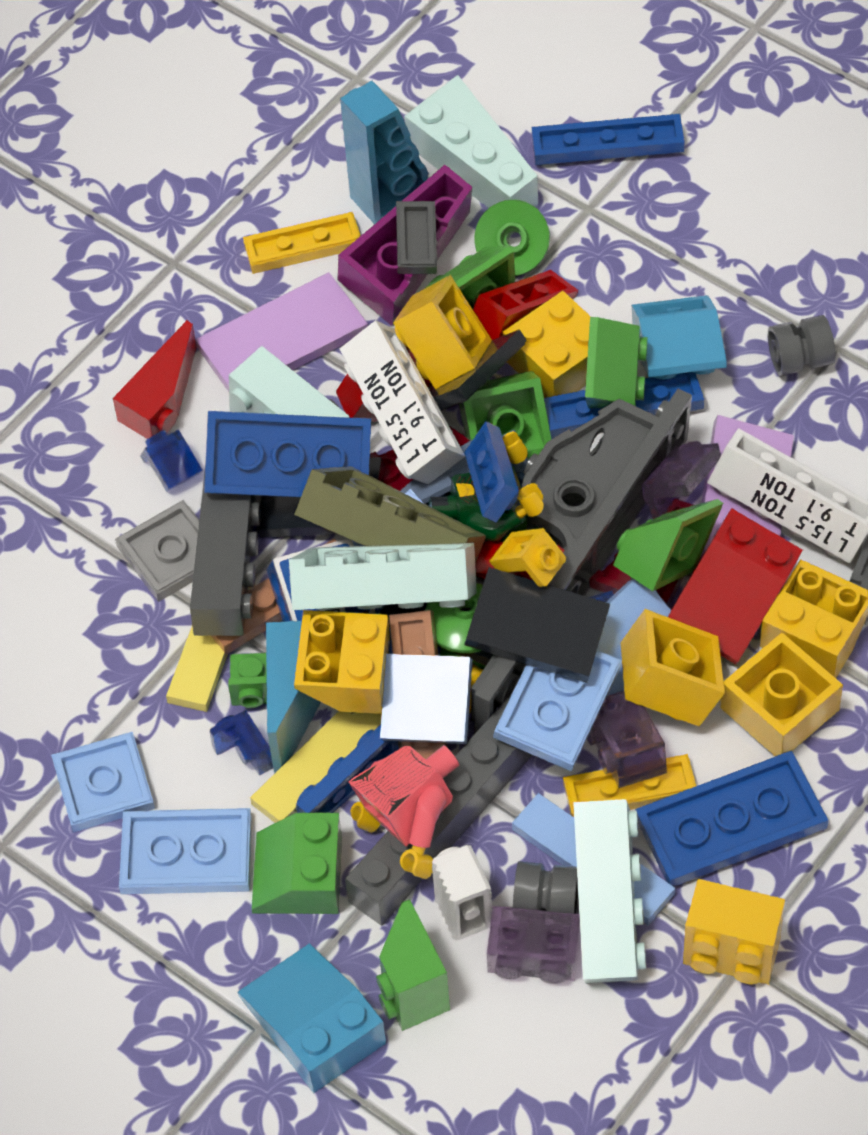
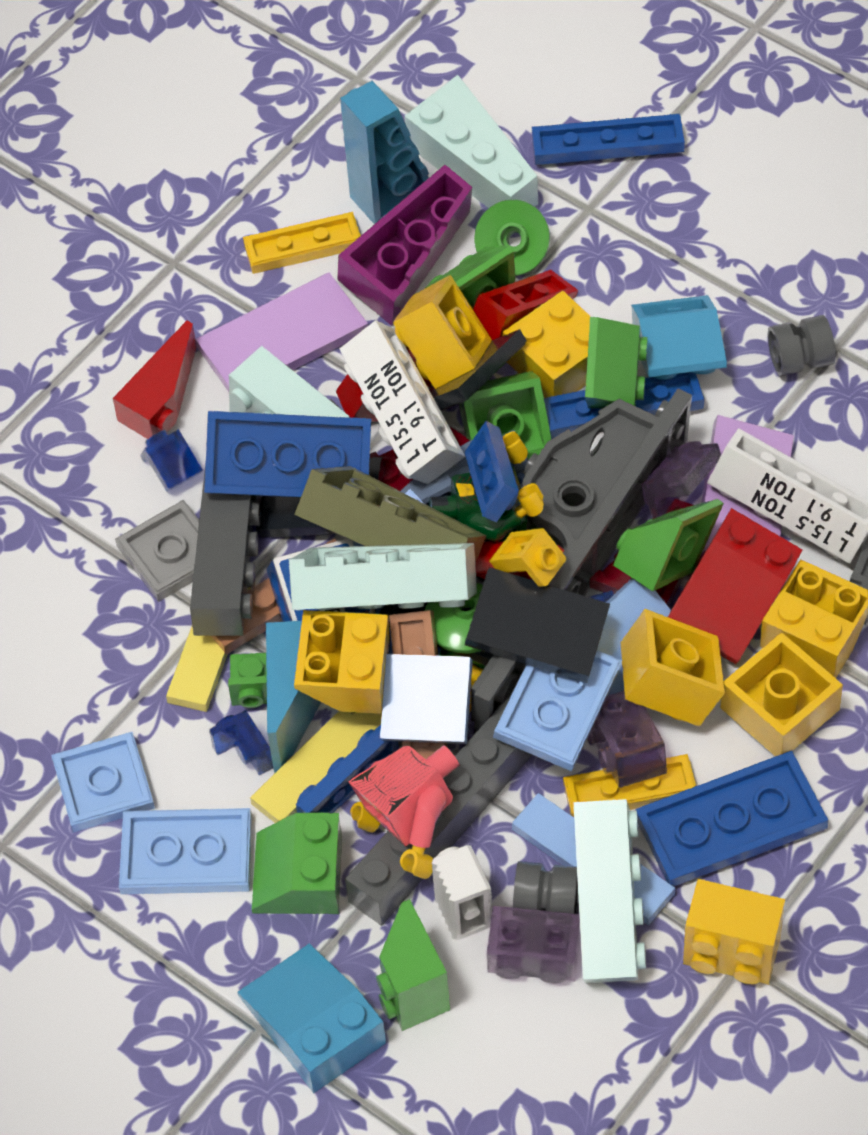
(416, 237): dark grey tile -> none

